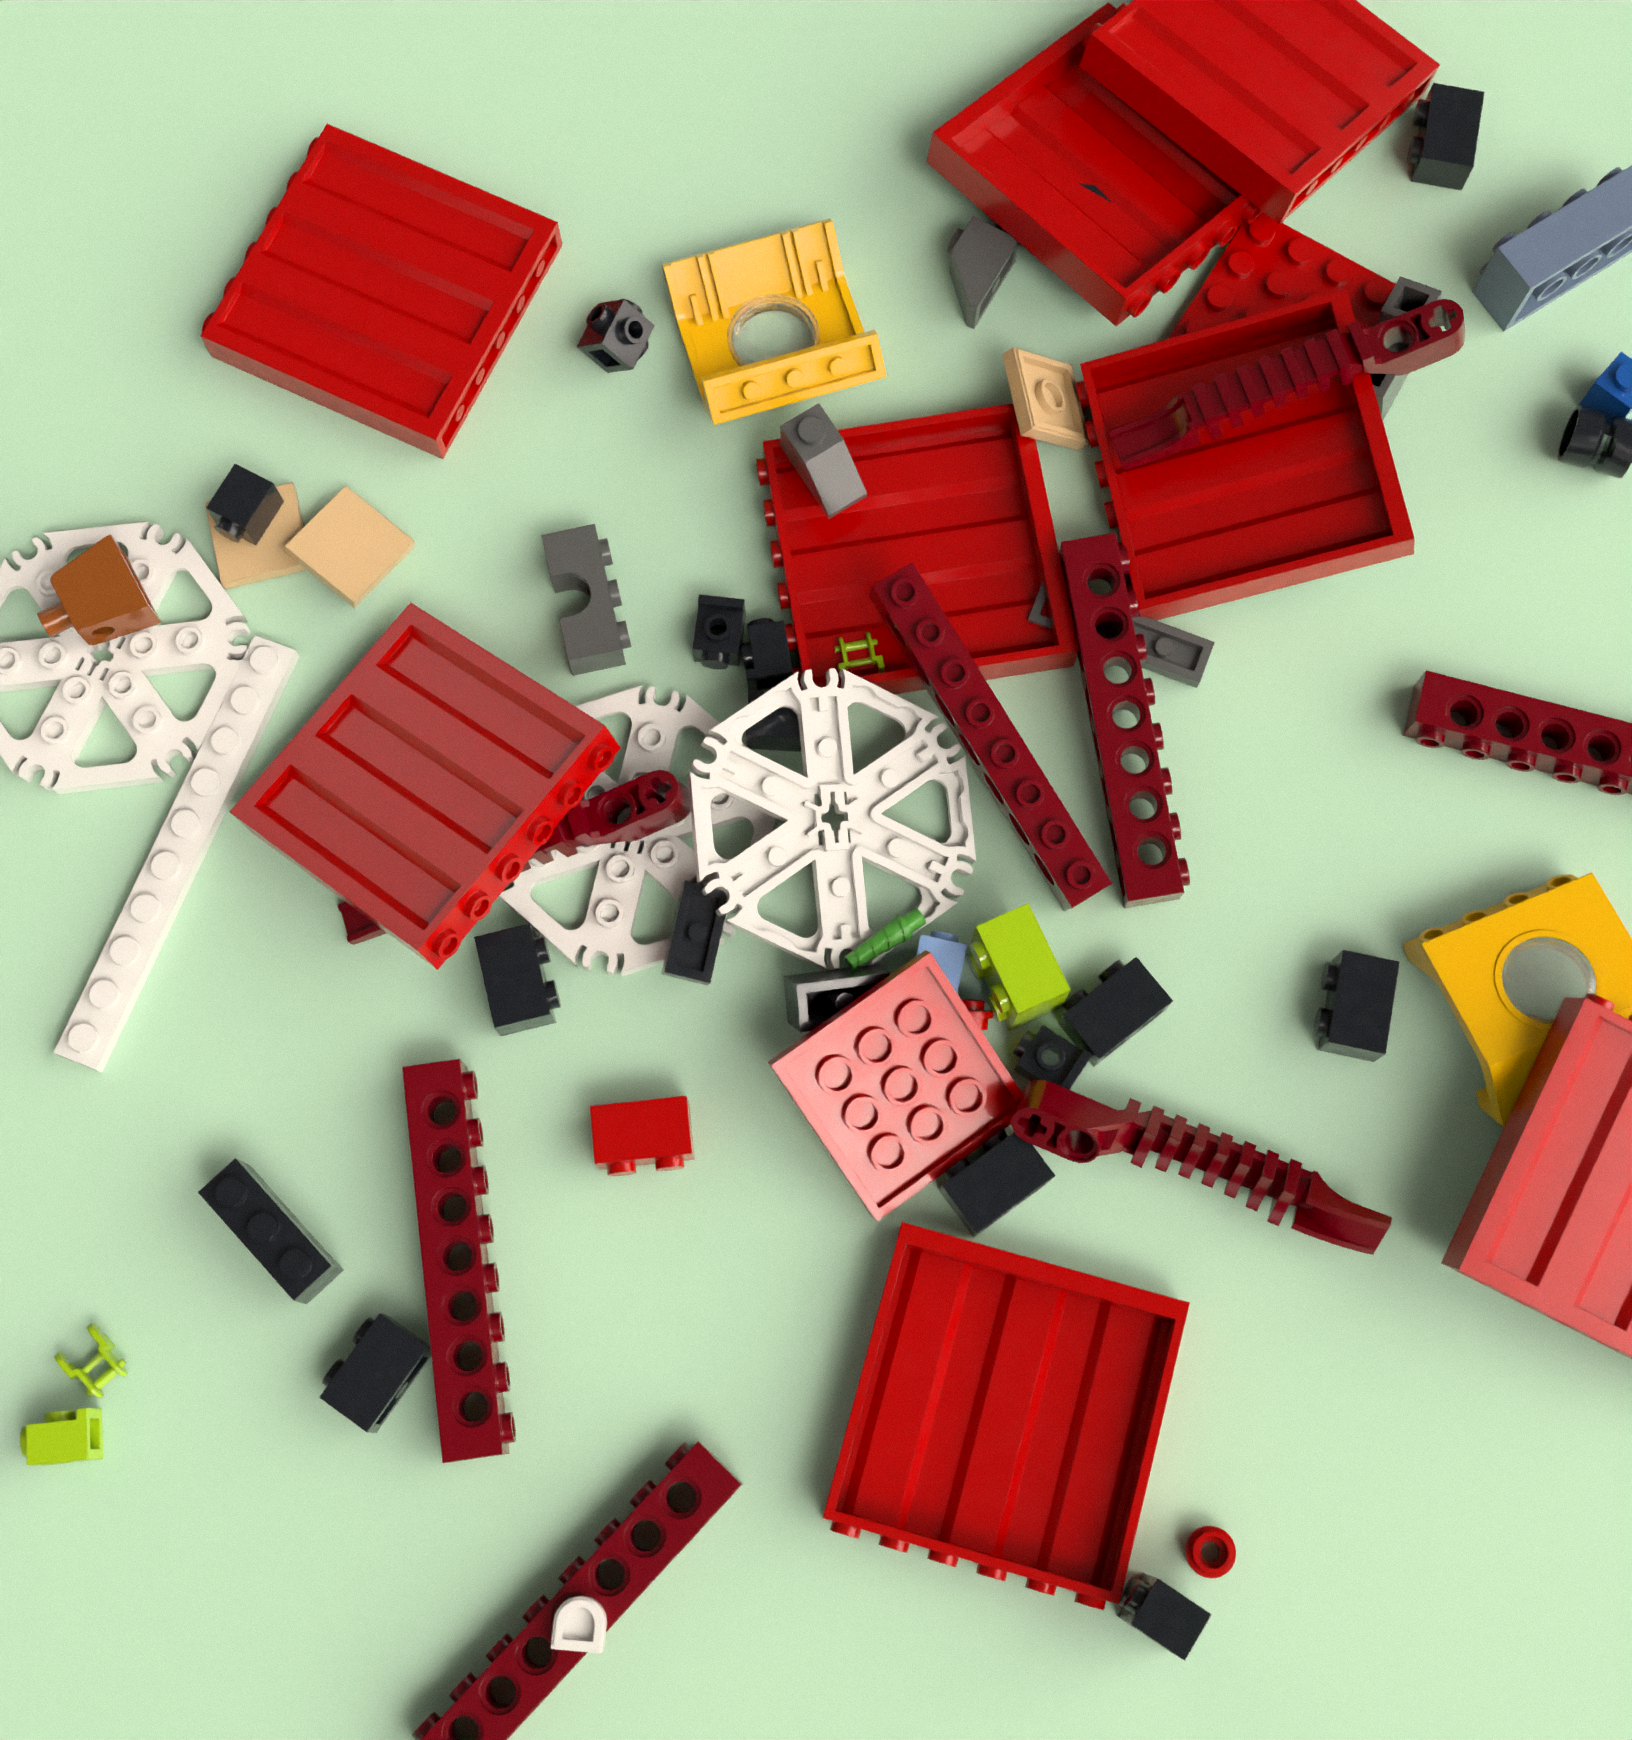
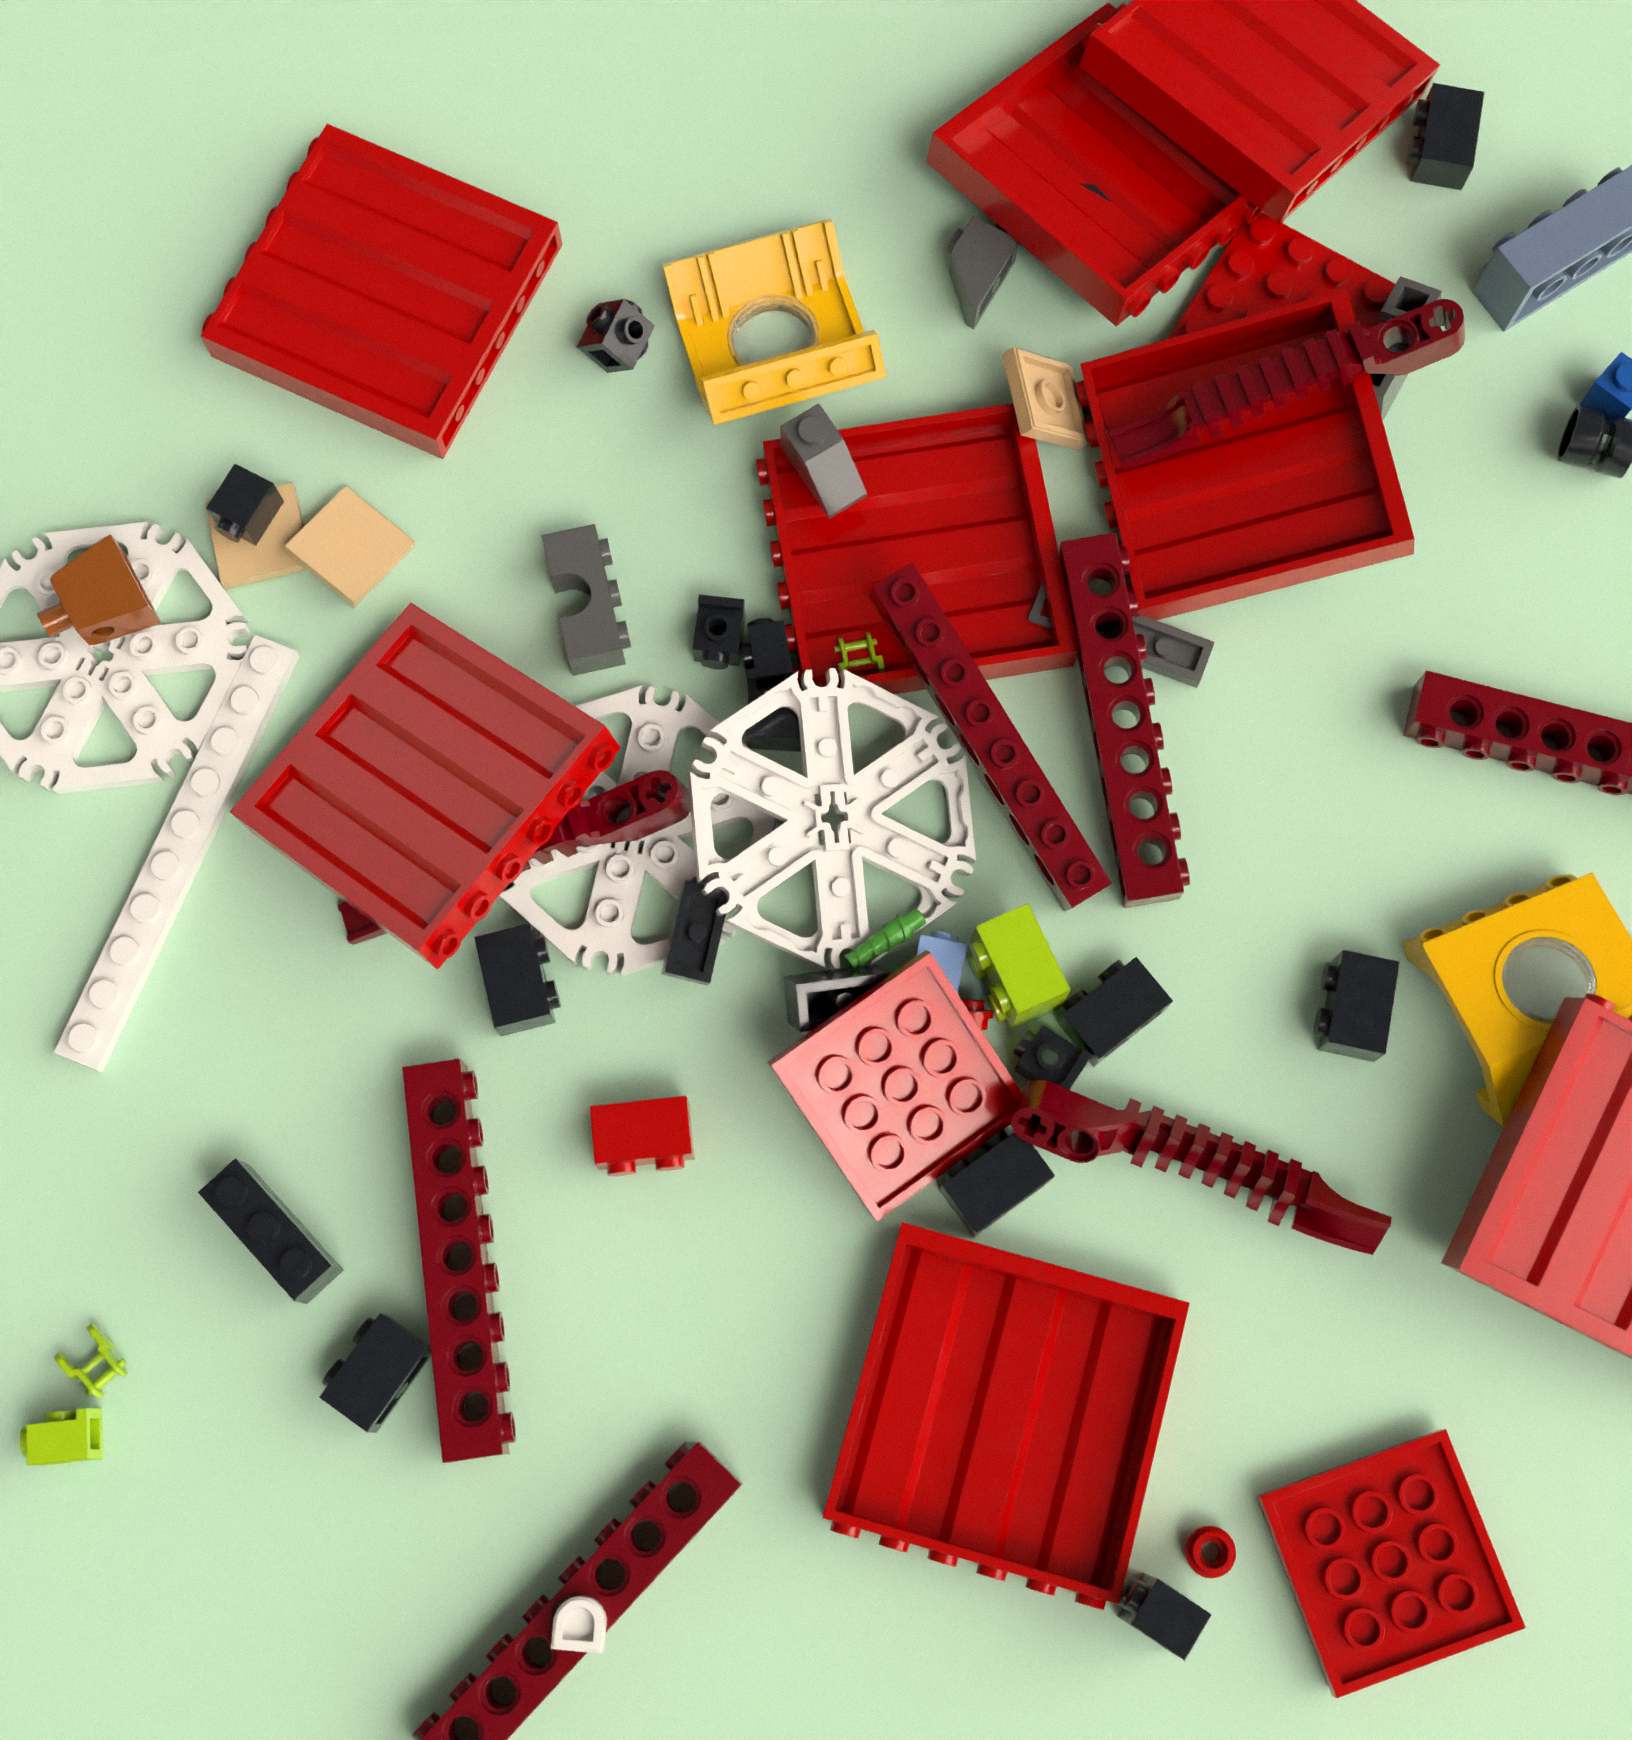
(1390, 1563): none -> red plate

